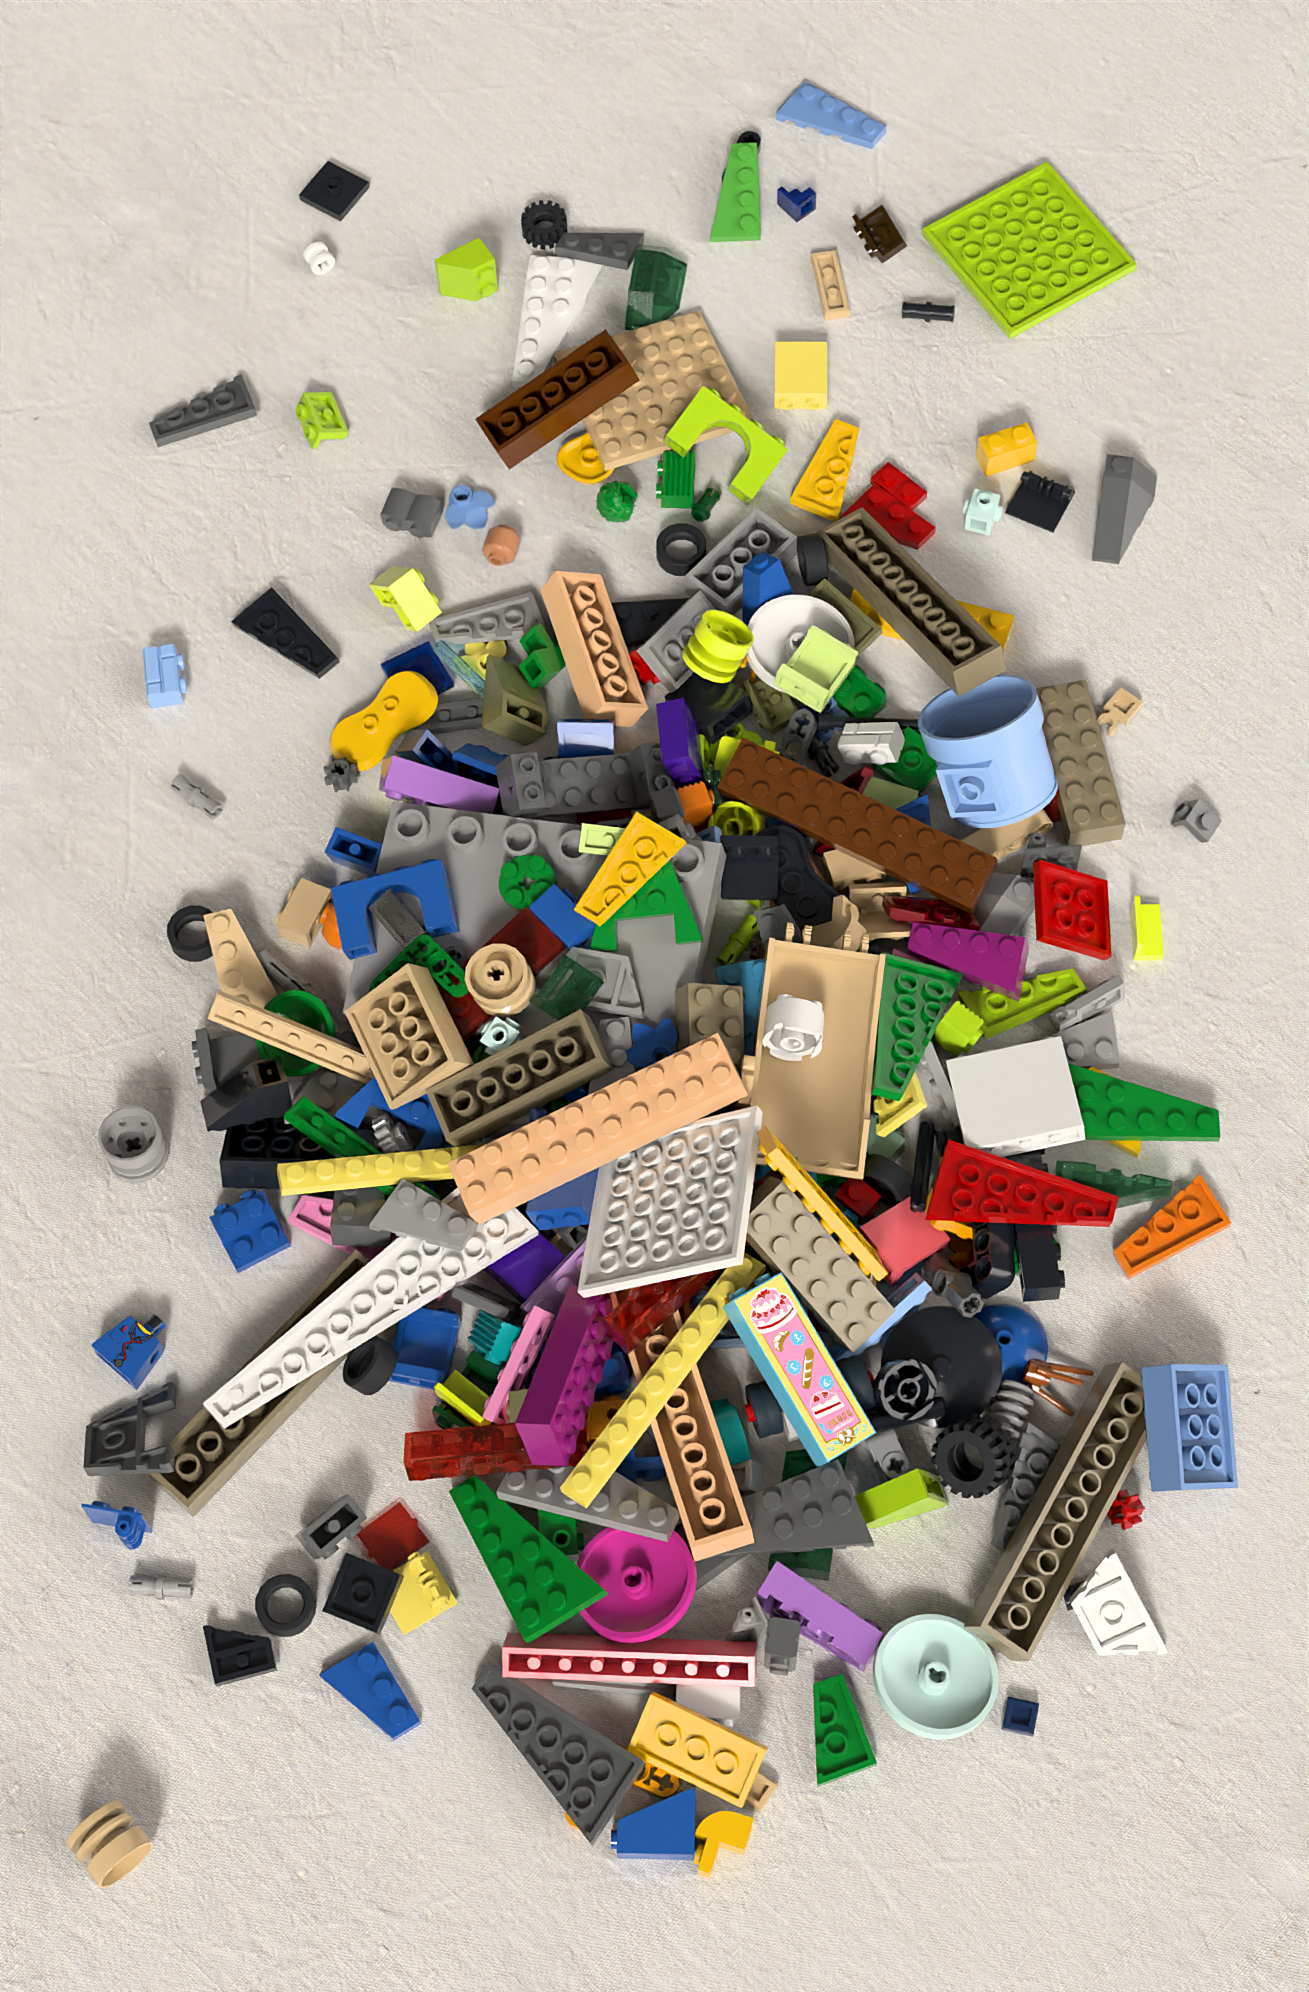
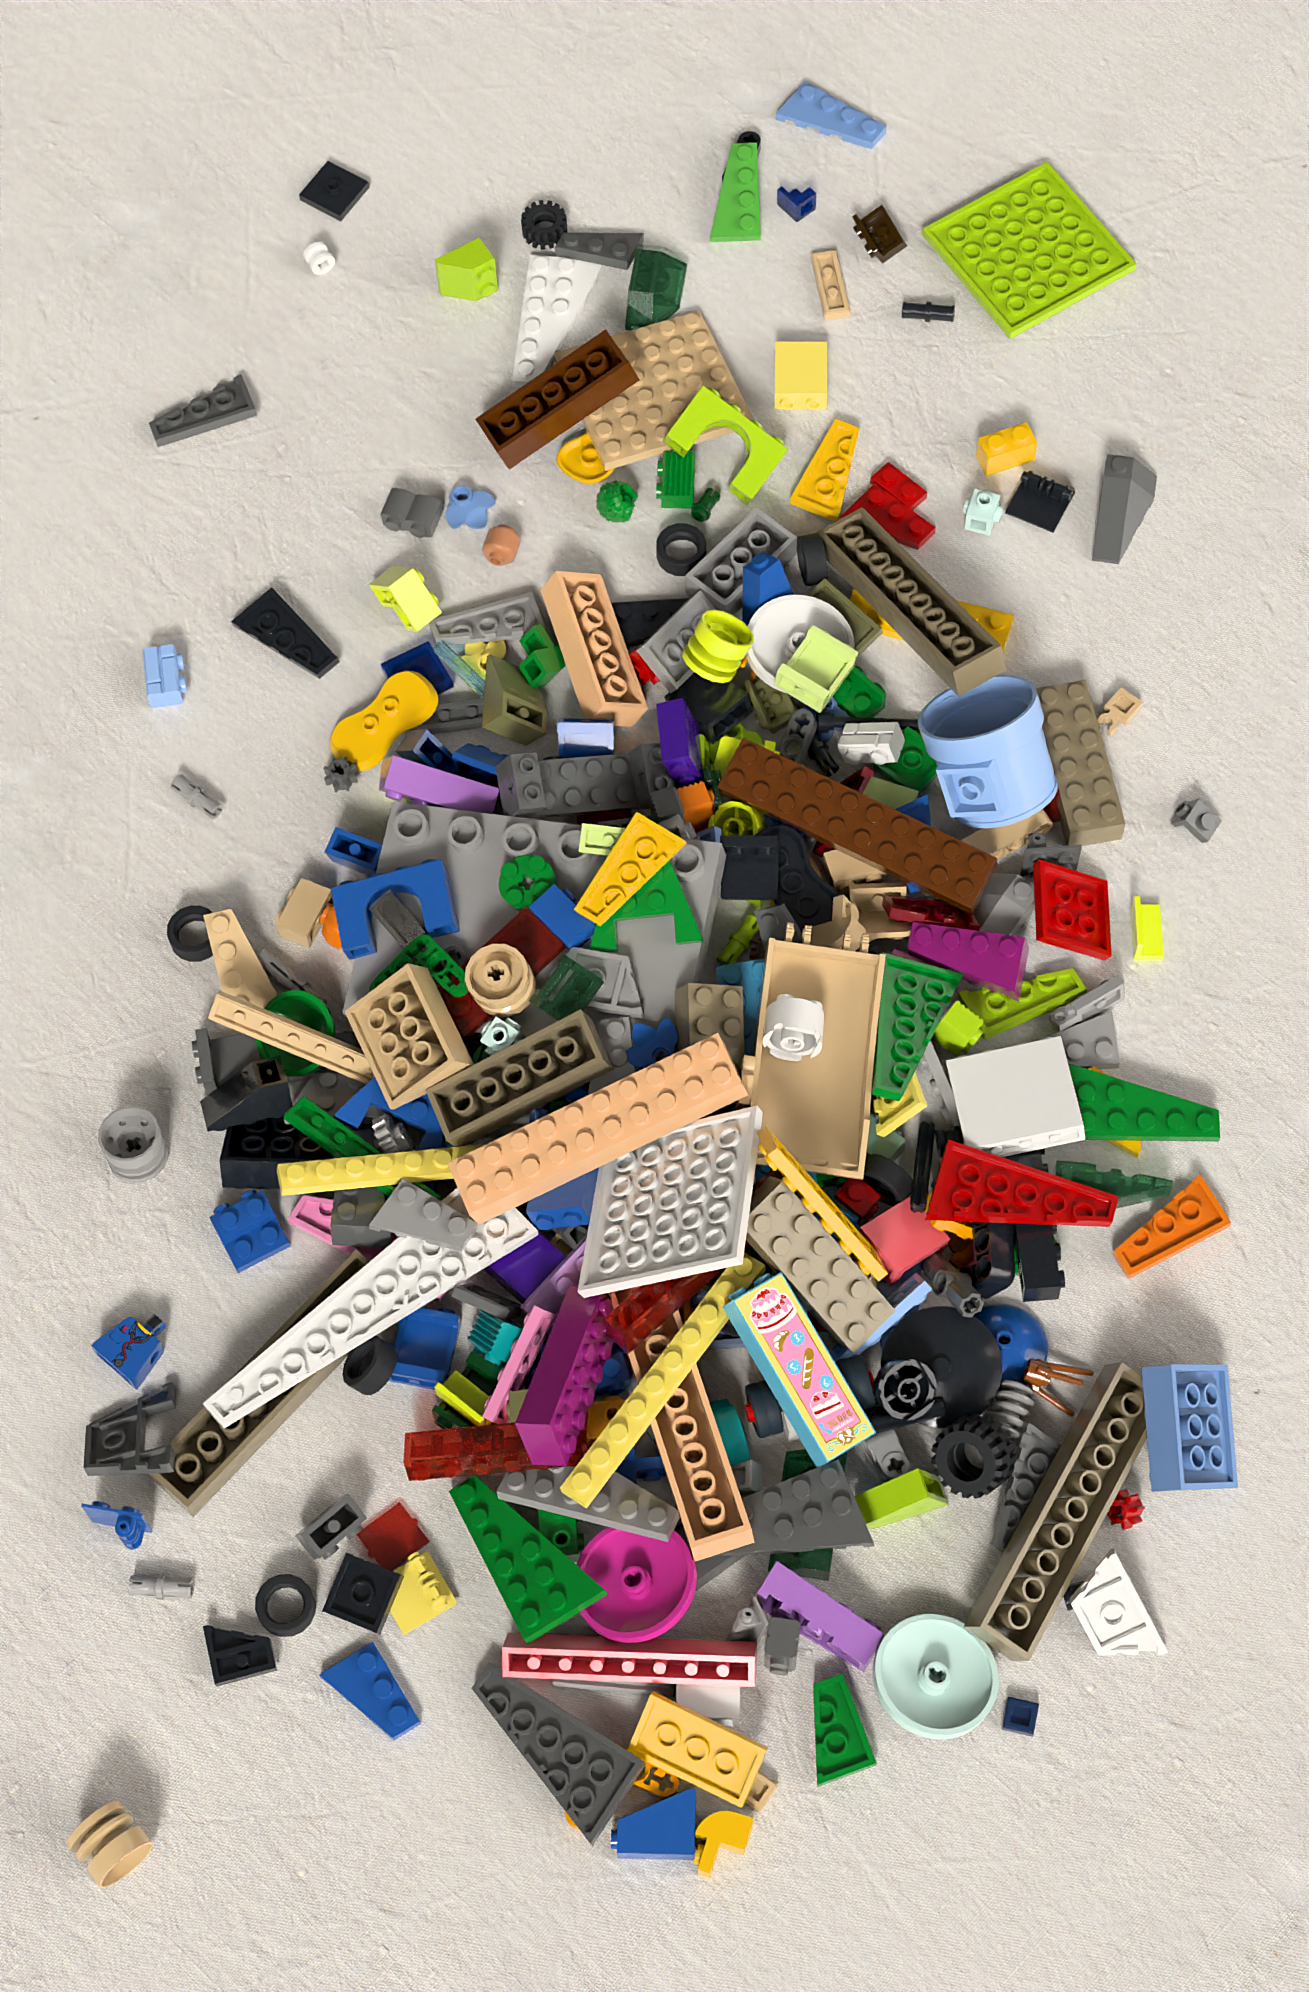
(320, 418): lime bracket -> none

